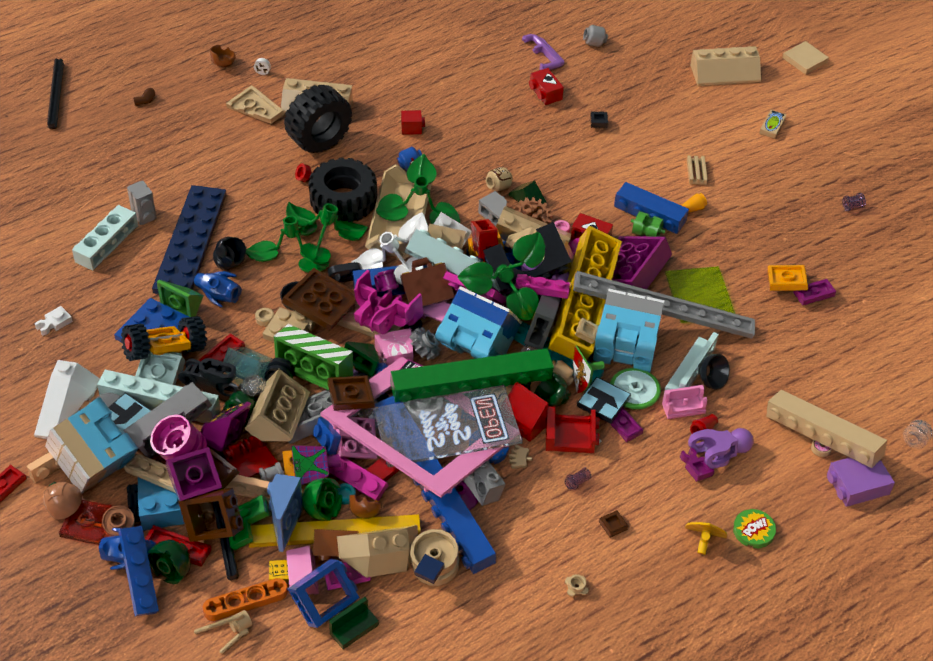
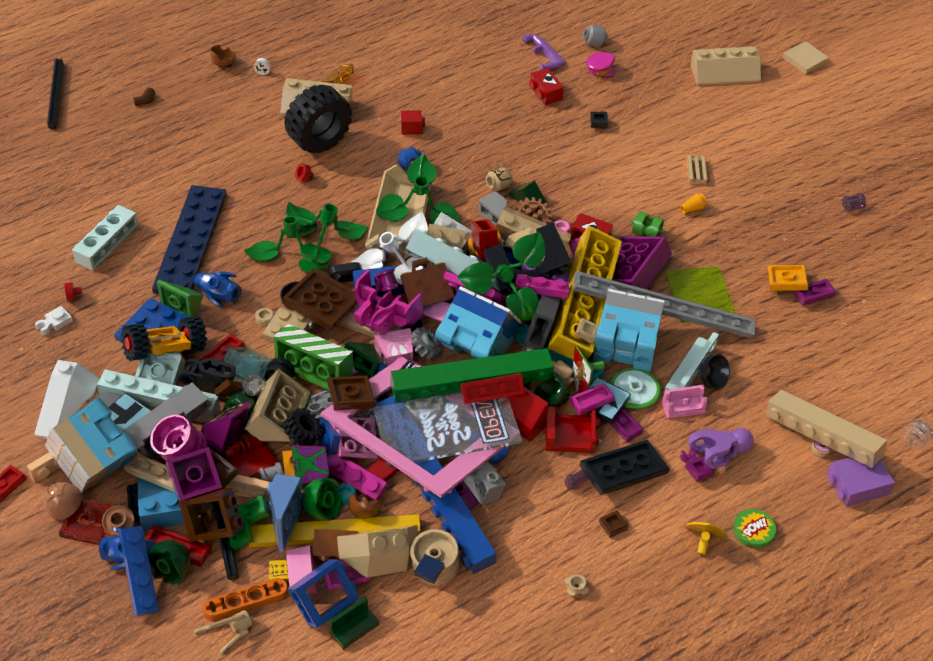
(70, 291): none -> red tile
(142, 202): light grey brick -> none
(227, 388): none -> reddish brown tile
(229, 253): black hair -> none
(255, 104): tan wing -> none
(303, 427): none -> black tyre
(340, 74): none -> clear yellow slope
(344, 174): black tyre -> none
(492, 388): none -> red plate
(519, 457): tan piece -> none
(591, 399): none -> dark pink tile
(601, 64): none -> dark pink piece
(624, 467): none -> black tile
(634, 199): blue brick -> none
(704, 423): red cone -> none
(772, 124): tile -> none

